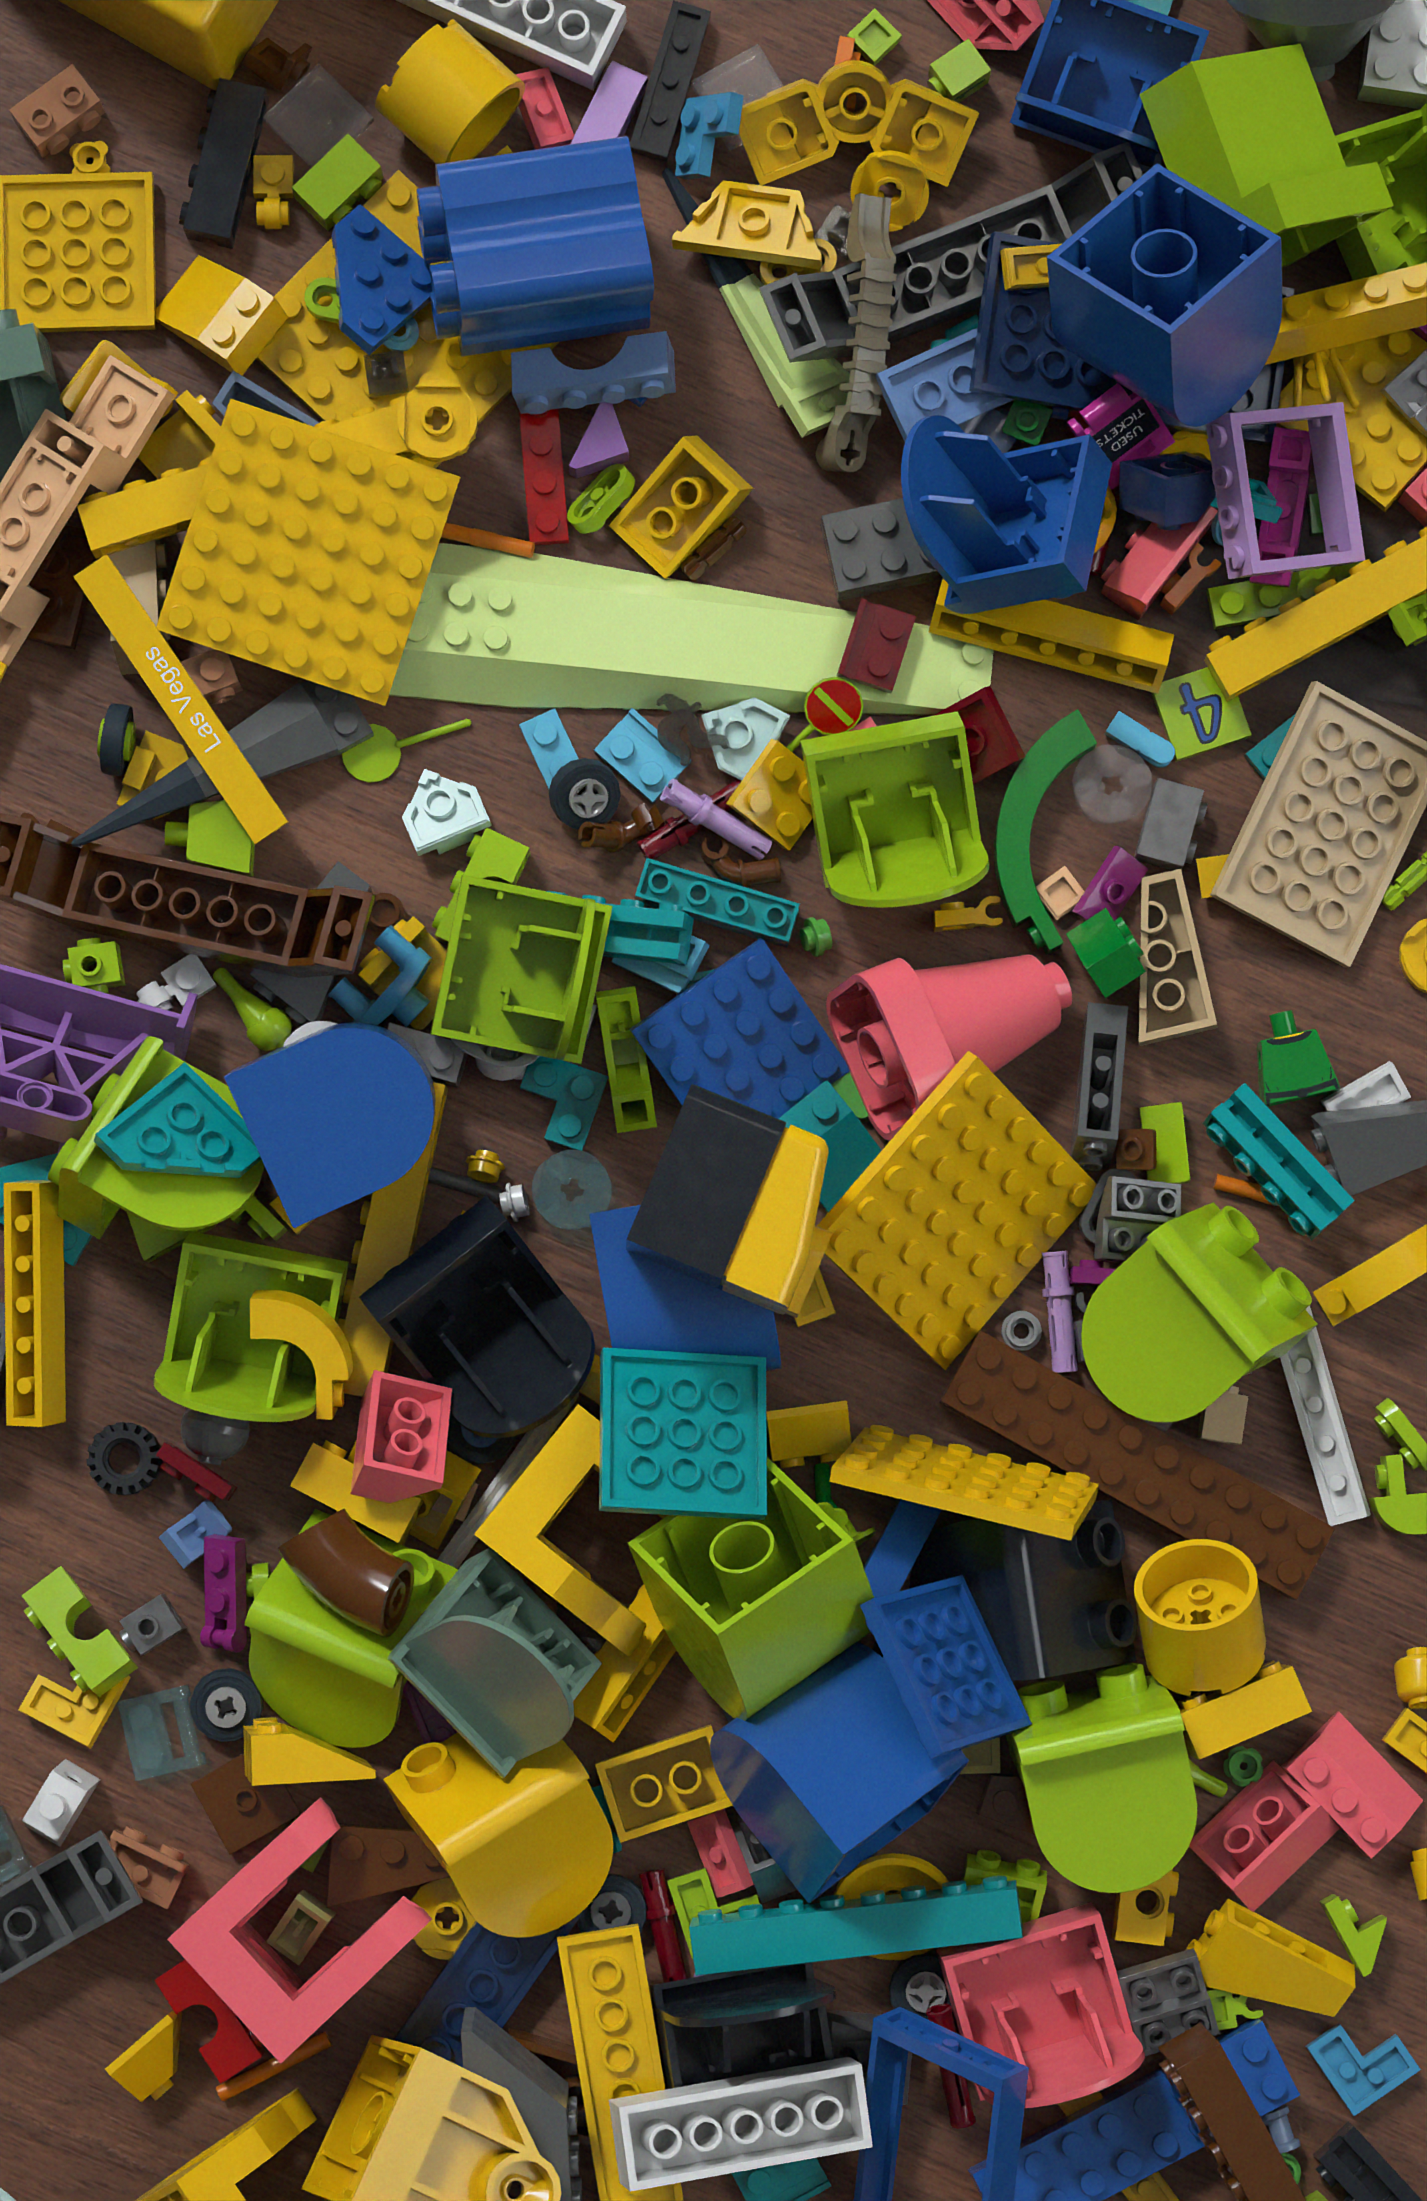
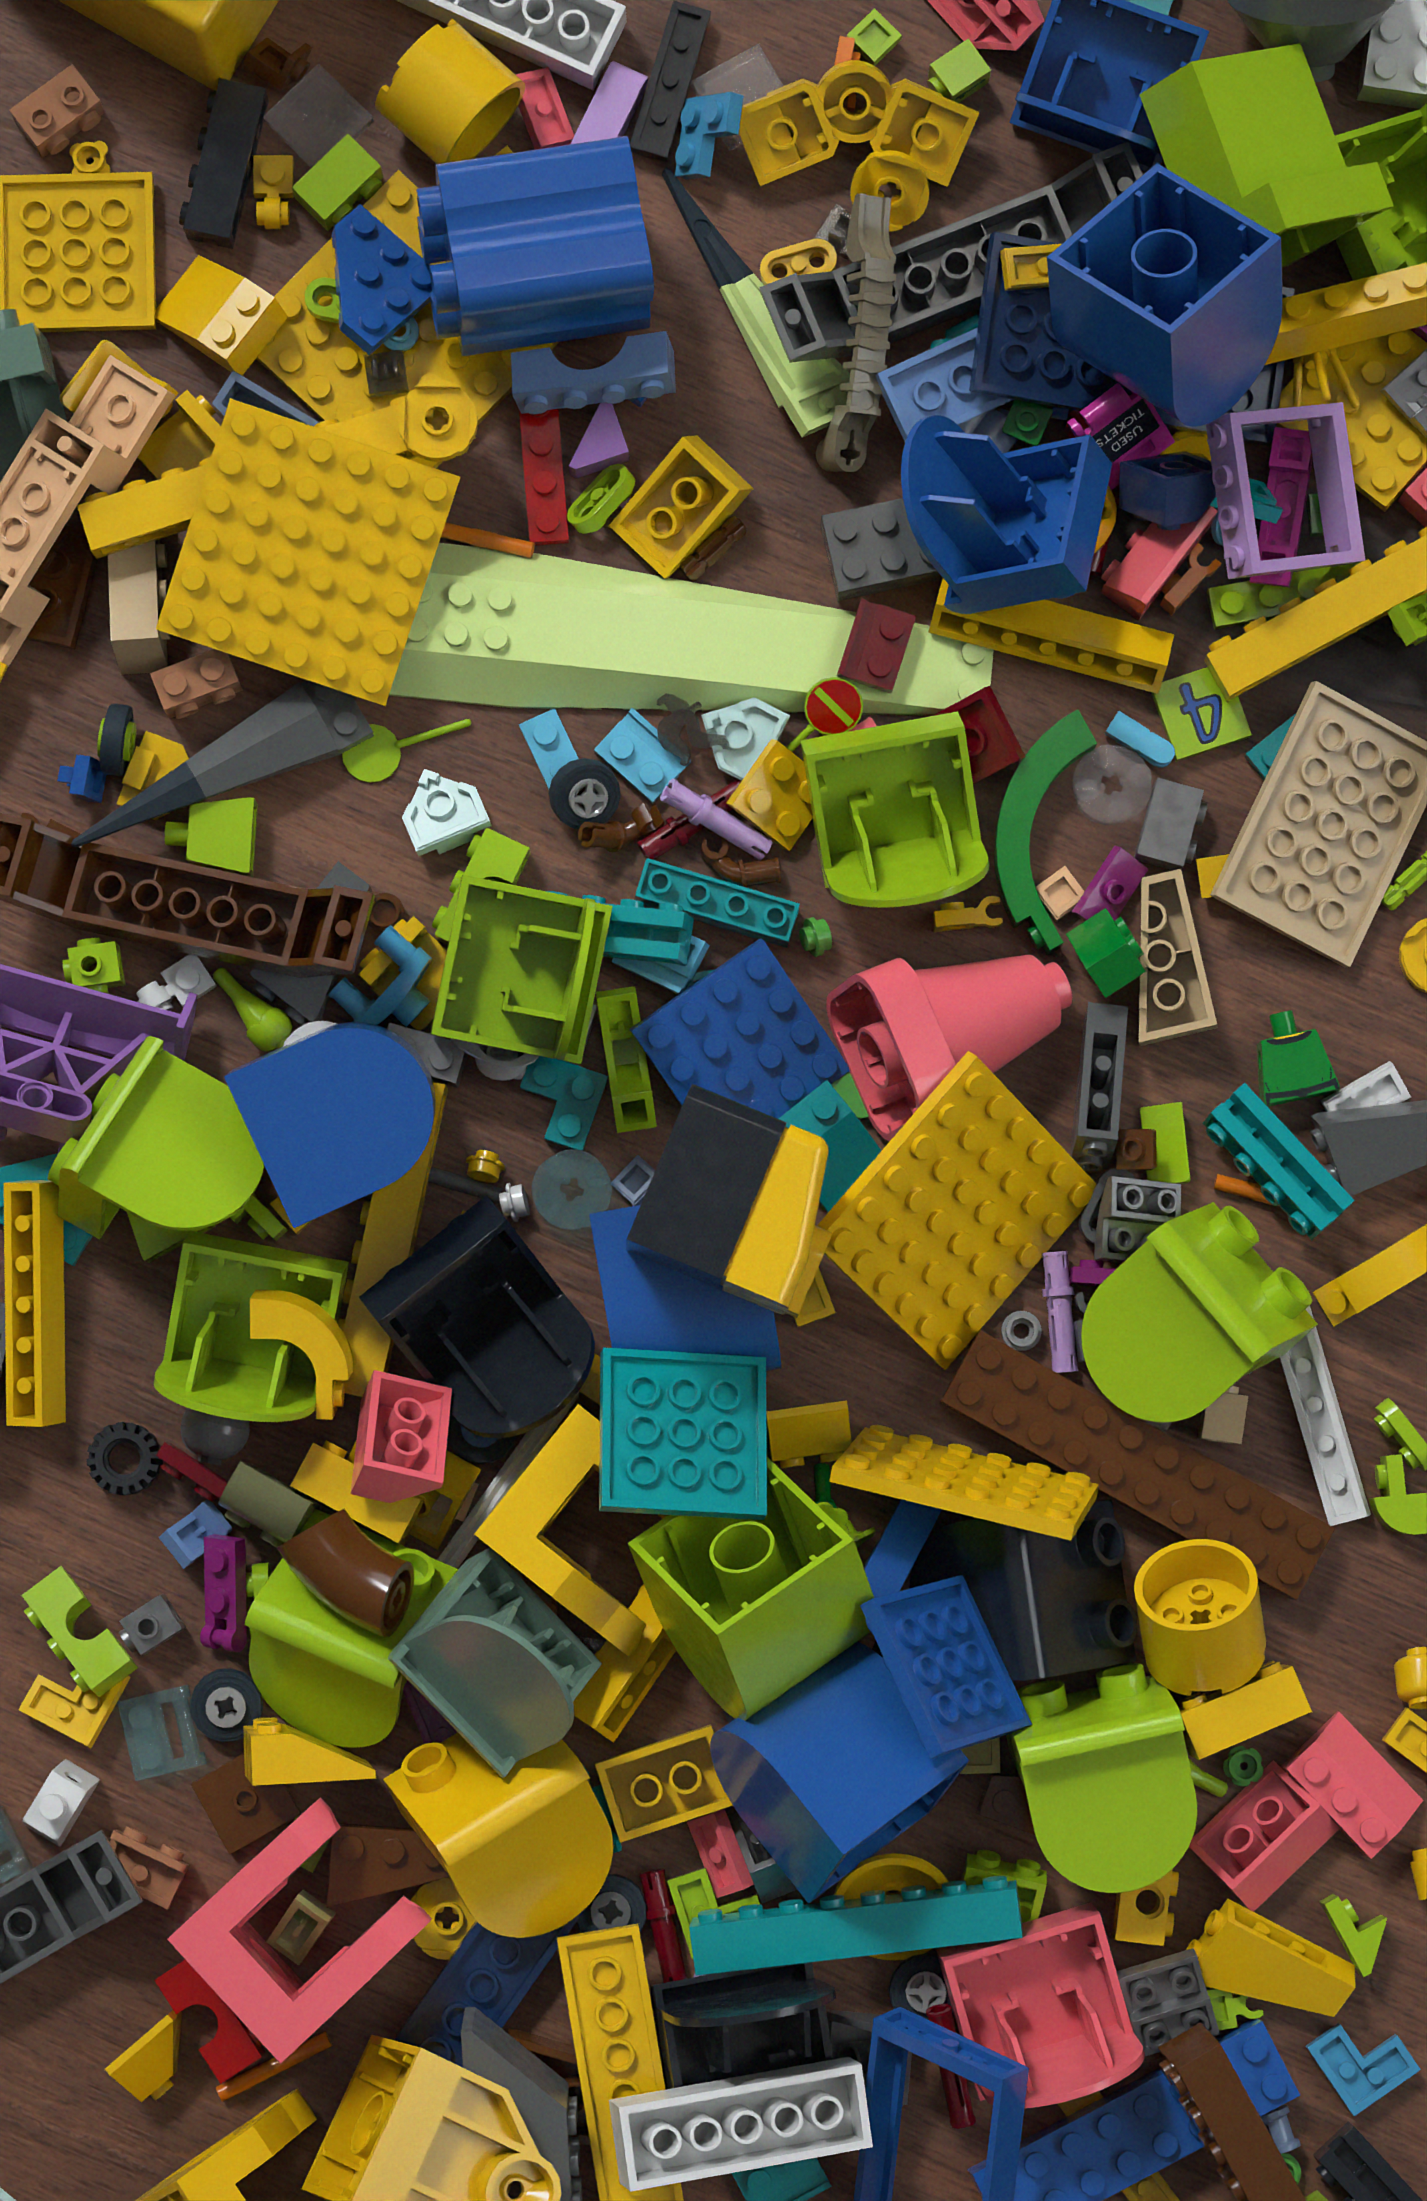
(84, 779): none -> blue tile
(180, 1130): teal plate -> none
(181, 699): yellow tile -> none
(267, 1503): none -> olive brick
(634, 1180): none -> sand blue slope
(752, 225): yellow wing -> none

